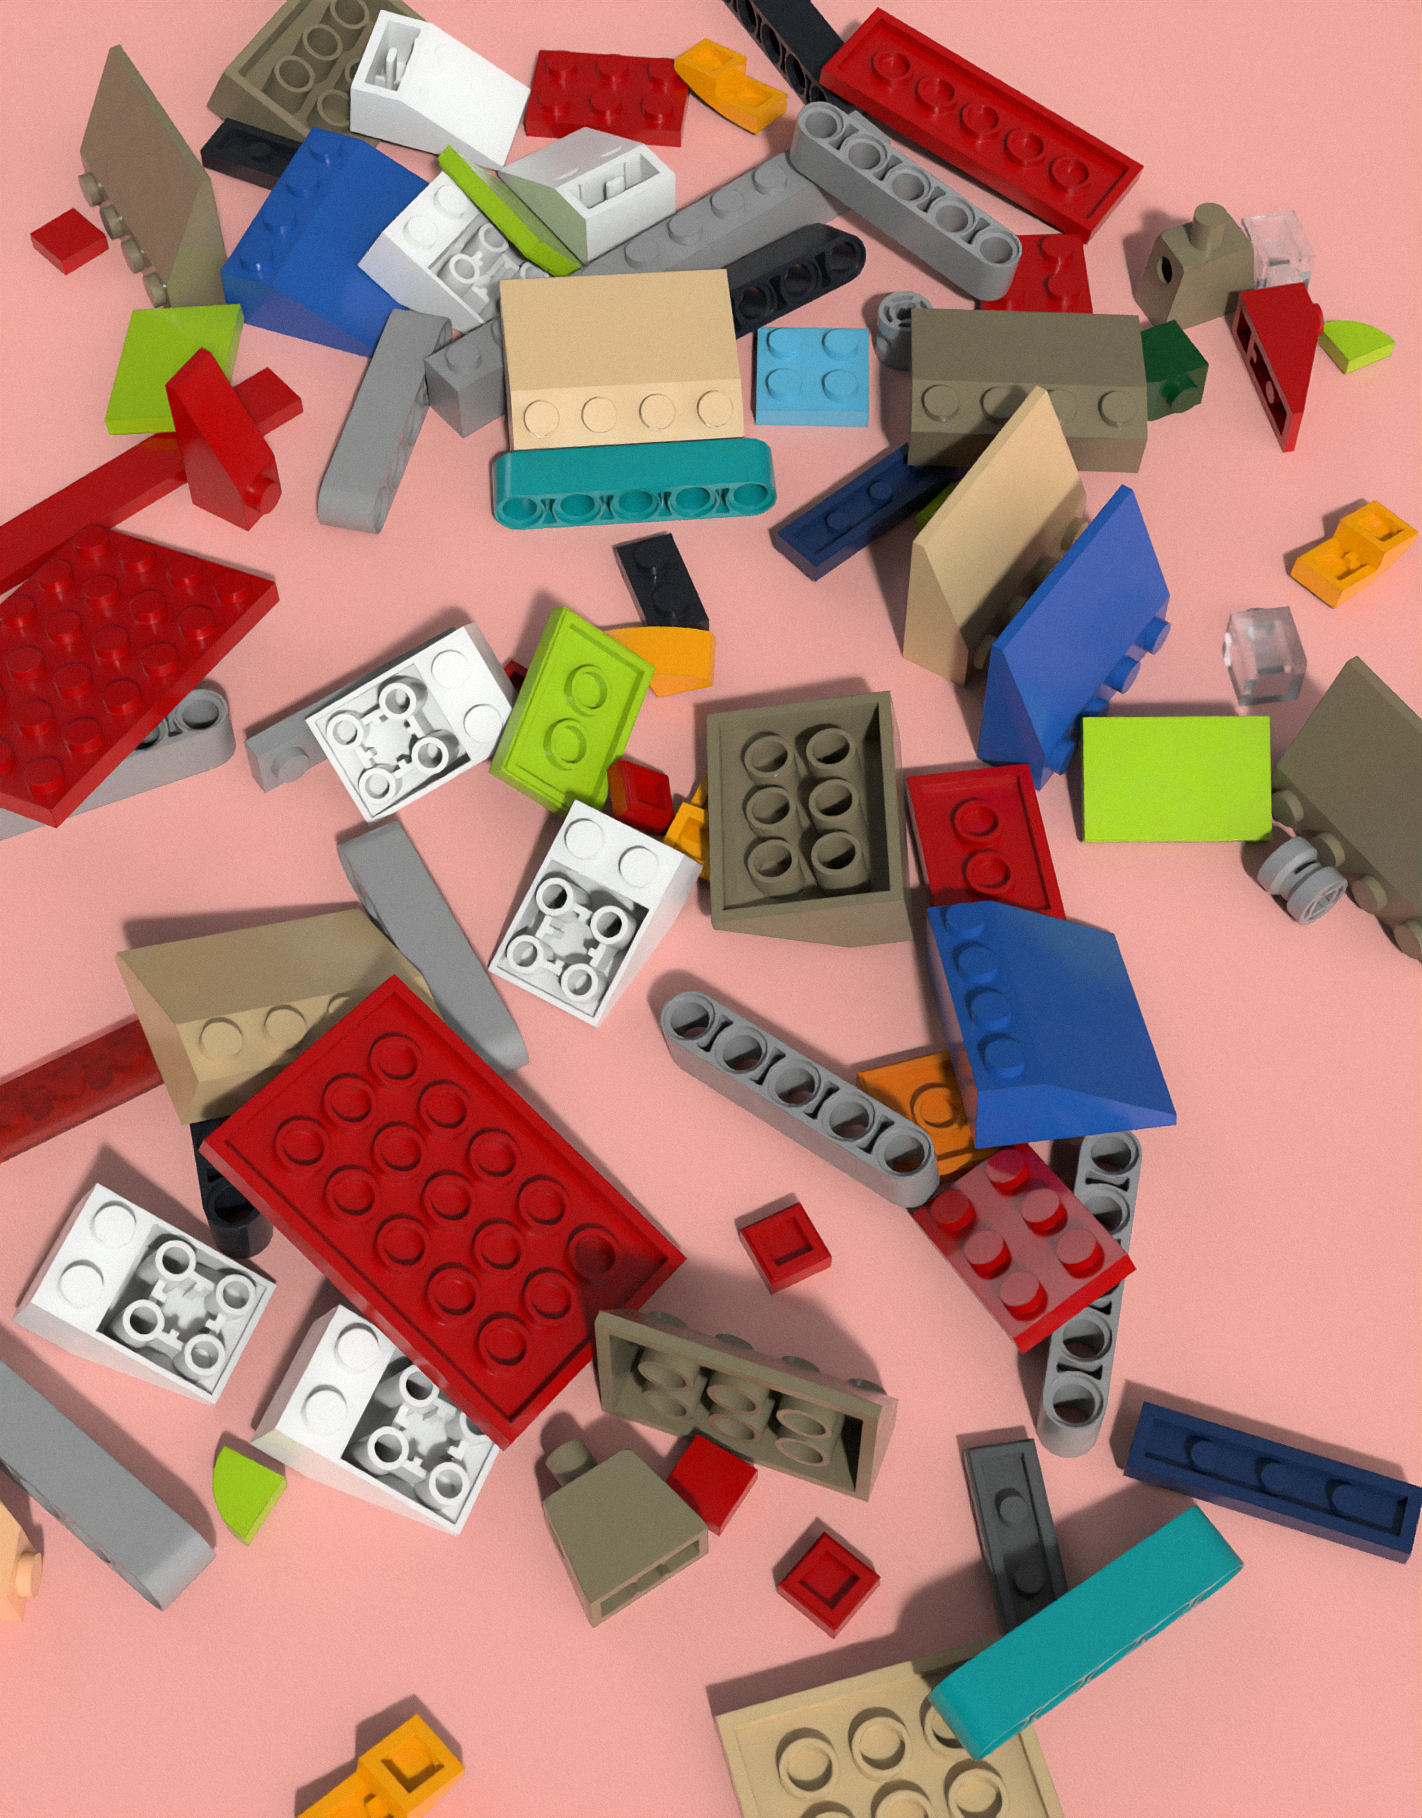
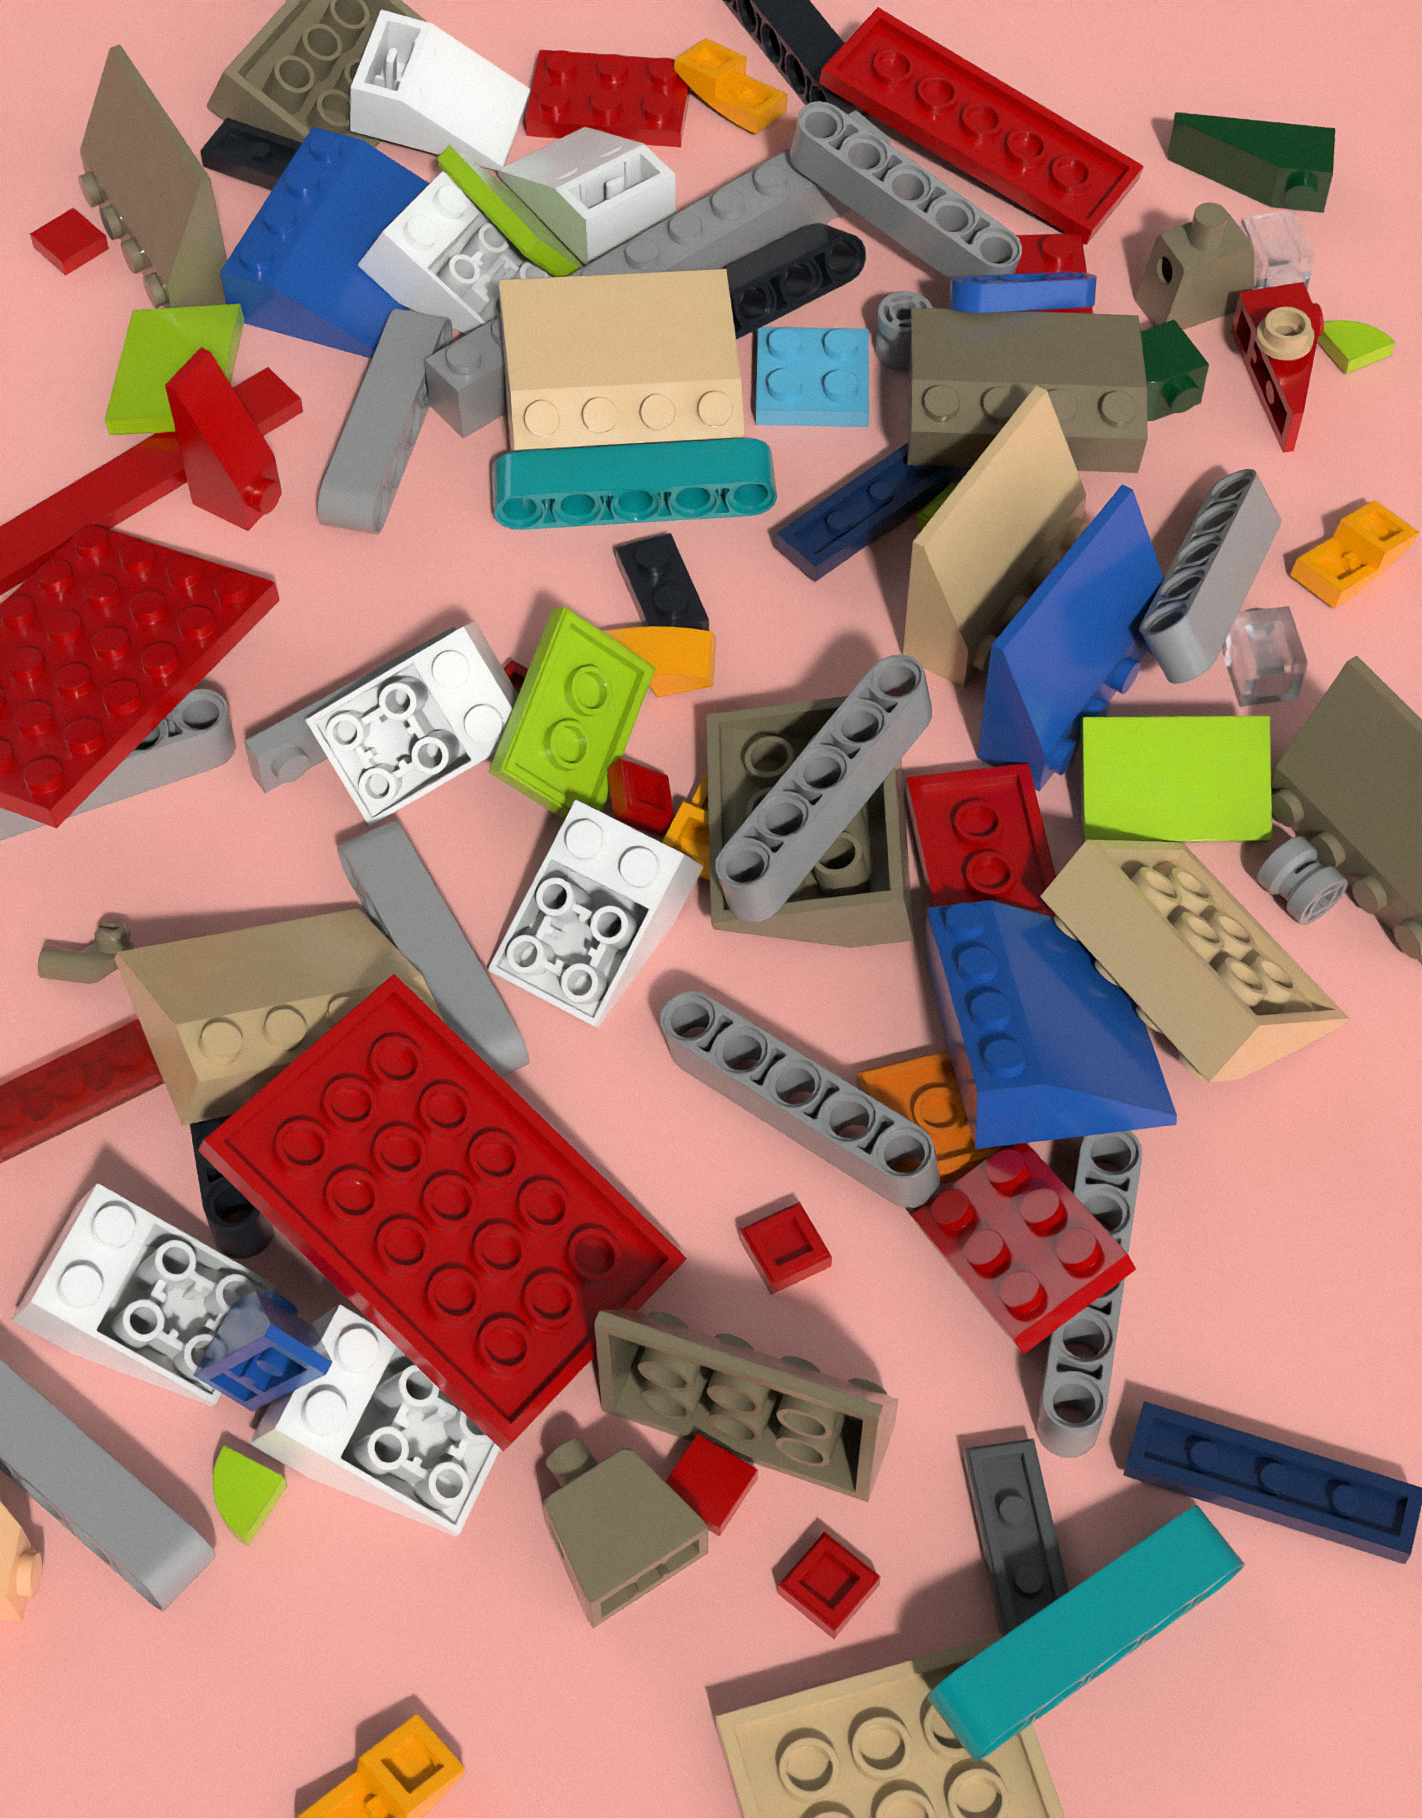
(89, 964): none -> dark tan arm
(263, 1352): none -> blue slope
(886, 713): none -> light grey beam
(1022, 292): none -> blue beam
(1189, 956): none -> tan slope
(1210, 576): none -> light grey beam
(1260, 159): none -> dark green slope
(1285, 334): none -> tan plate

